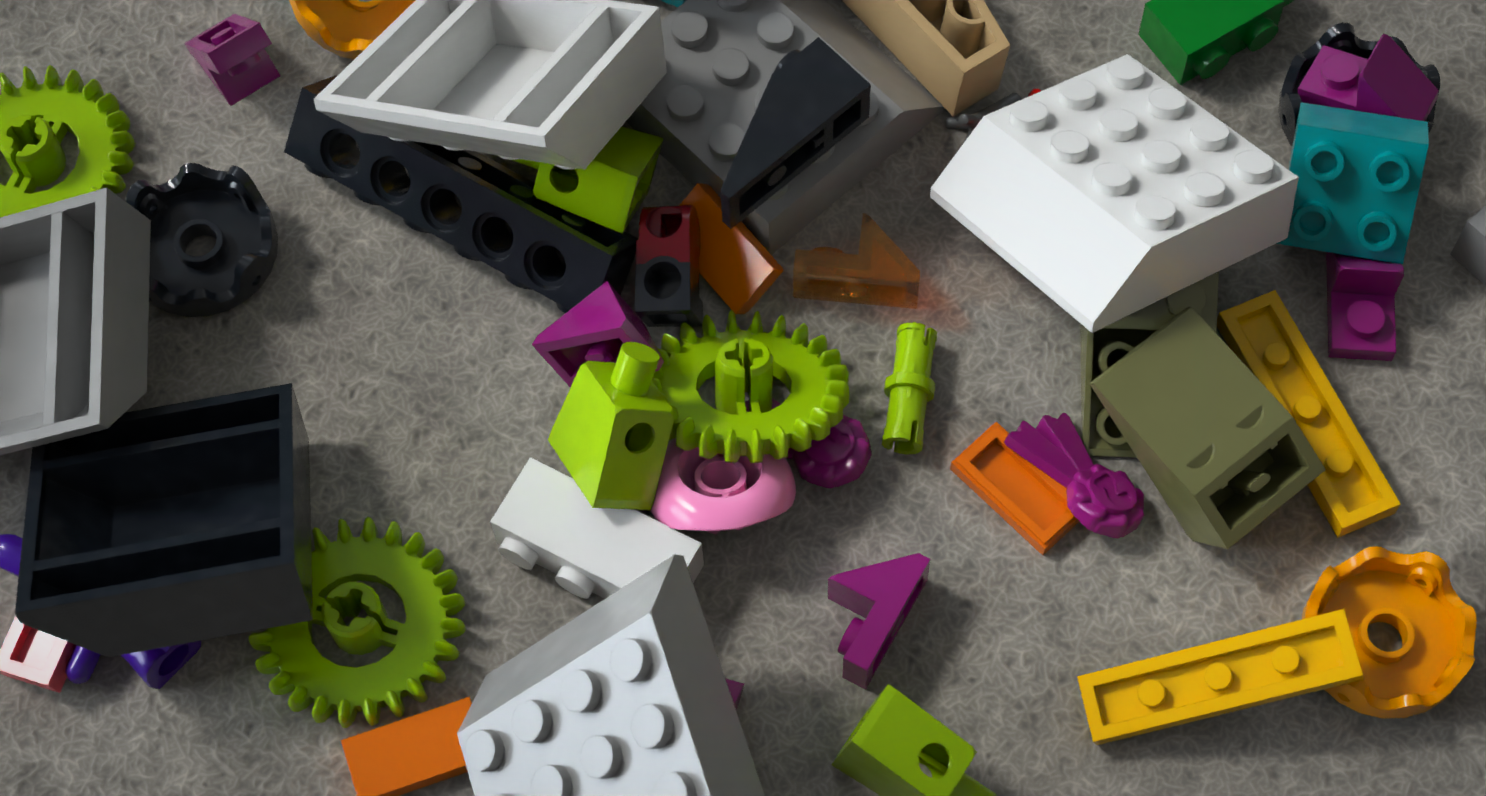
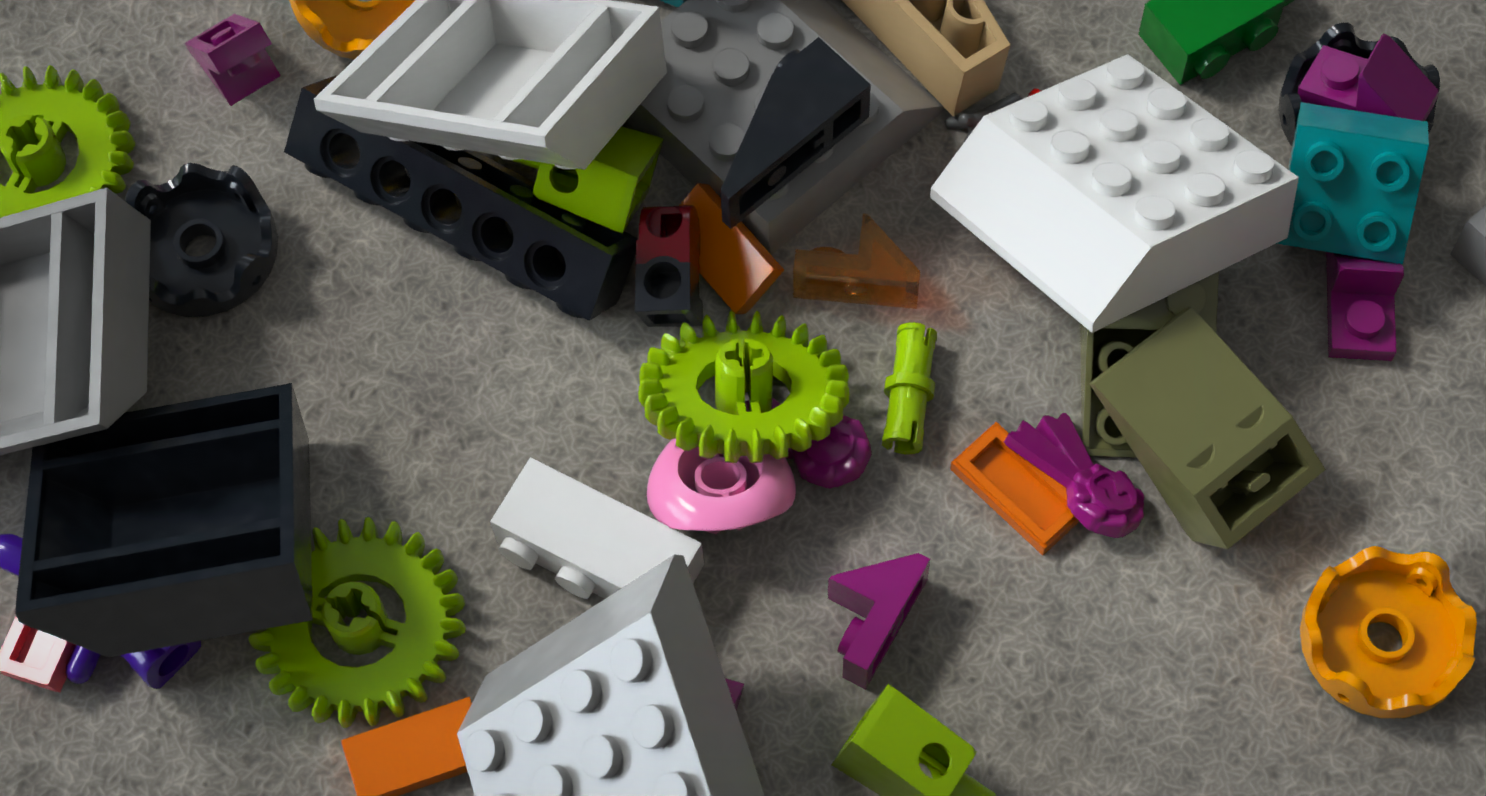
(592, 333): magenta slope -> none
(615, 430): lime torso -> none
(1220, 677): yellow plate -> none
(1271, 346): yellow plate -> none

